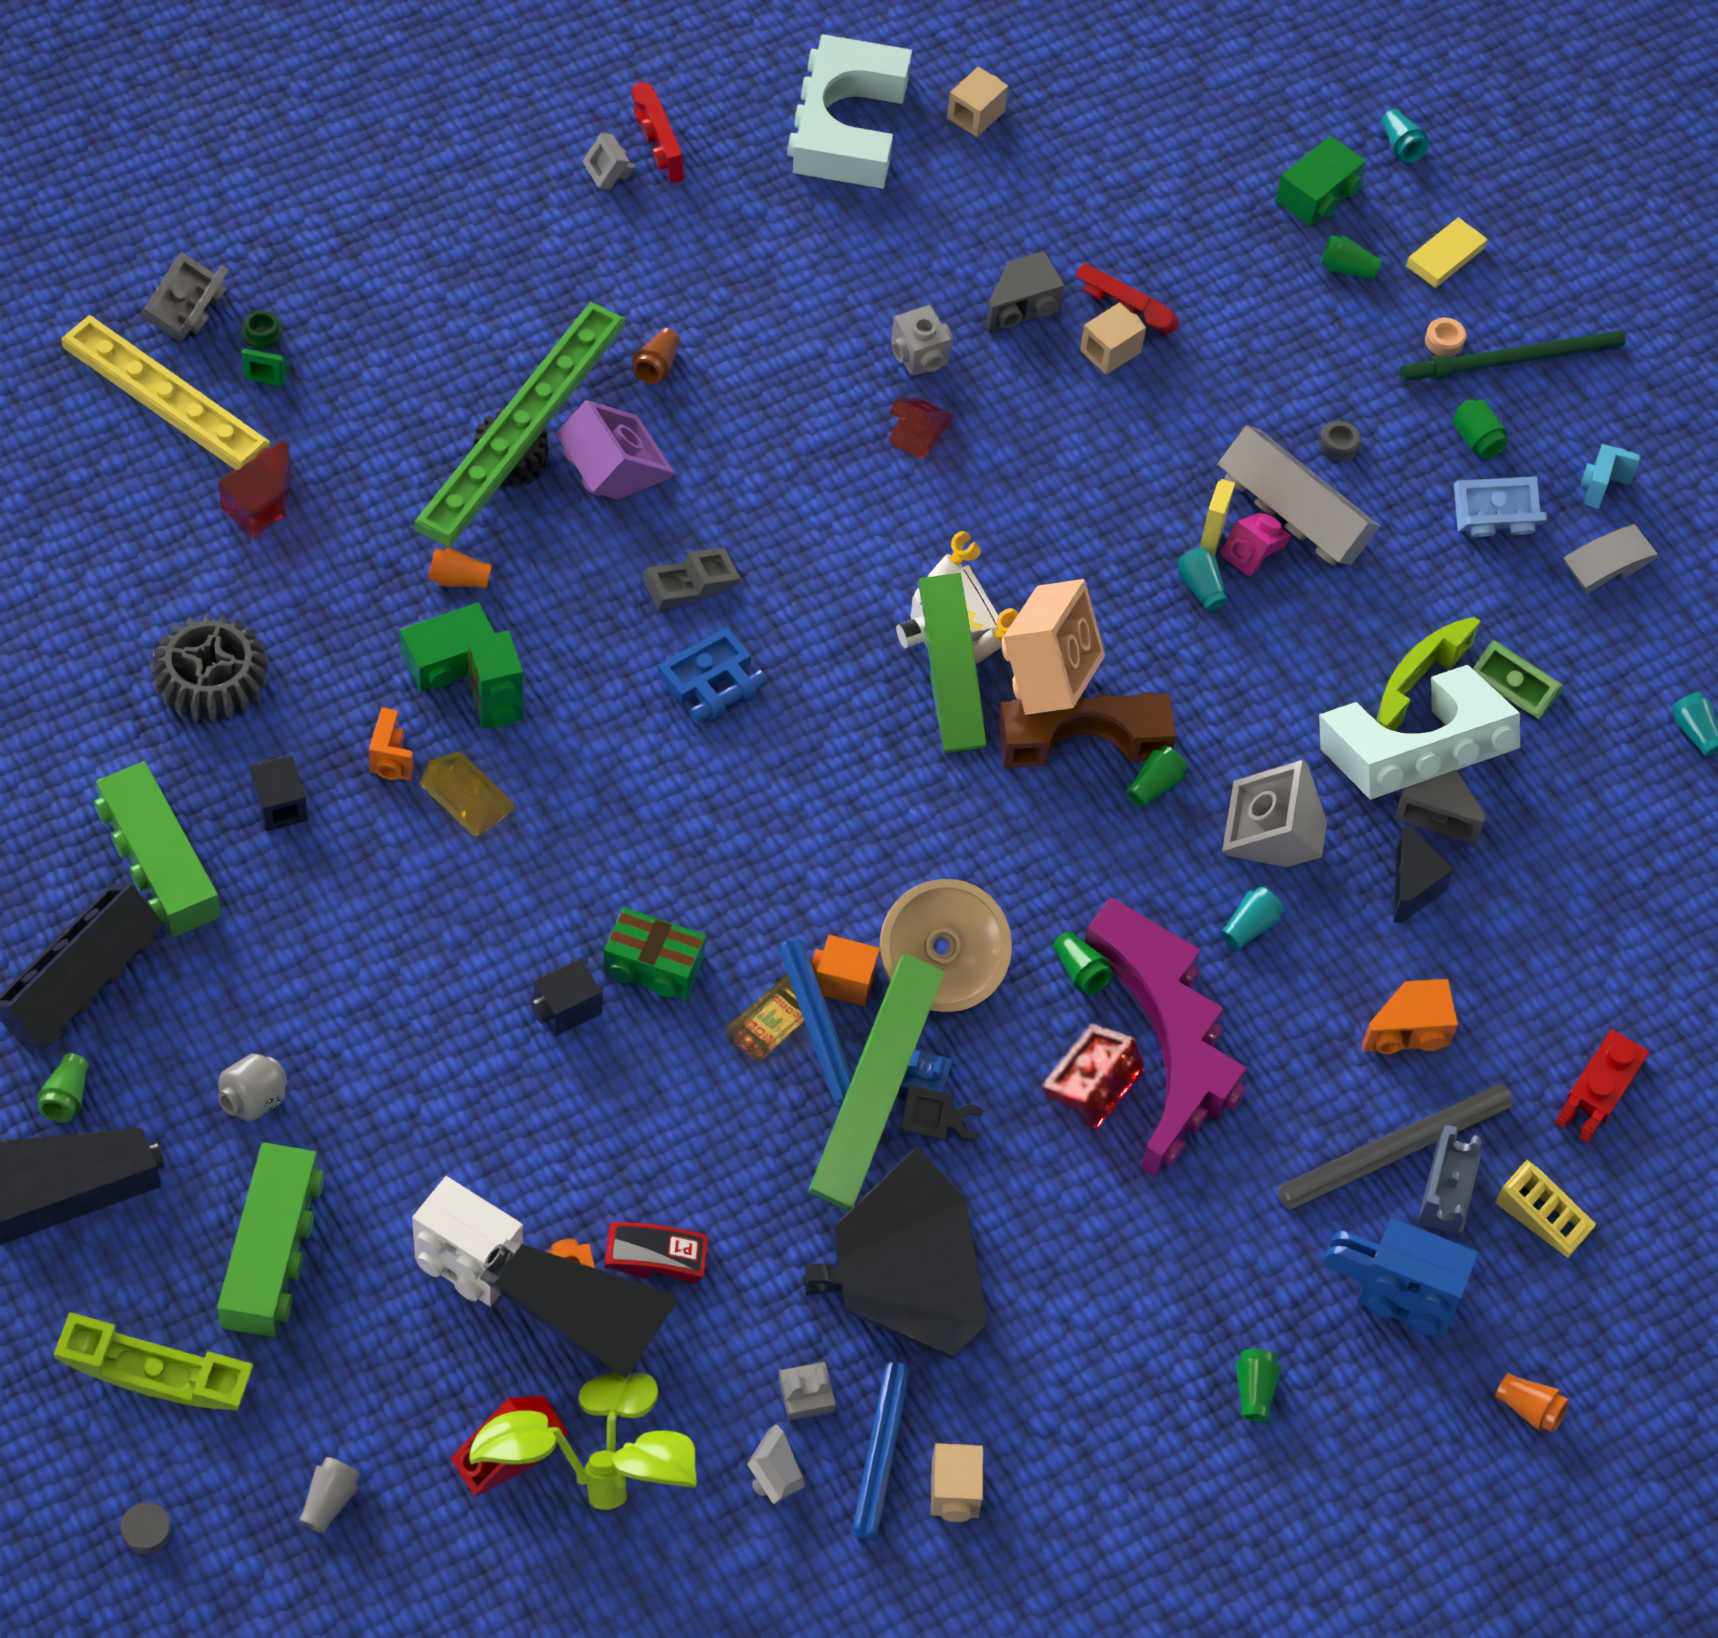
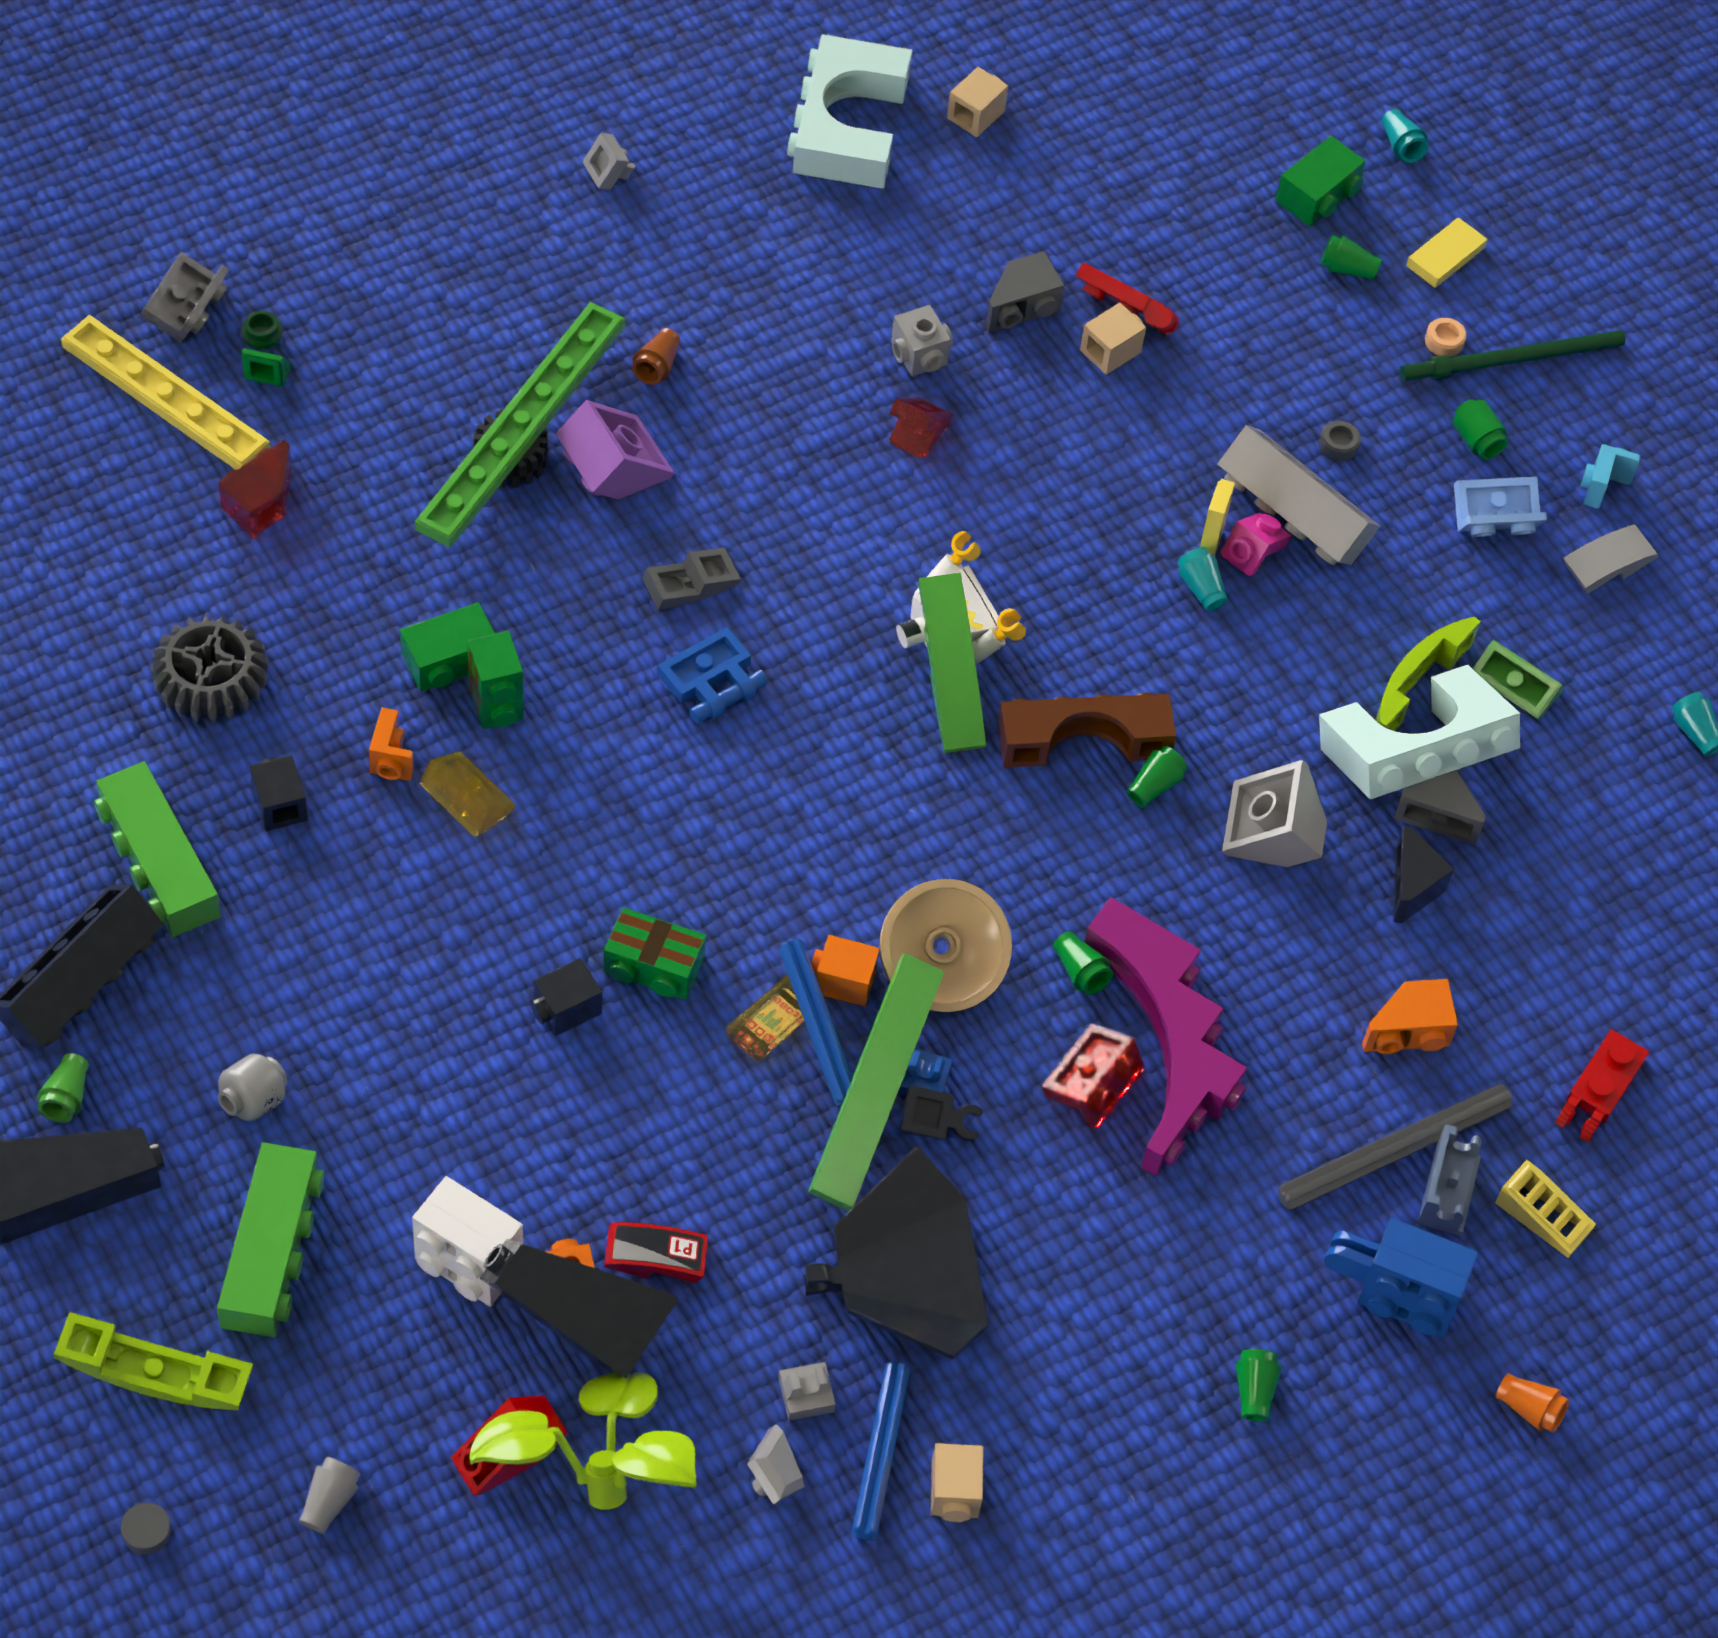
(456, 569): orange cone -> none
(657, 129): red hinge -> none
(1053, 647): light nougat brick -> none
(1254, 916): teal cone -> none

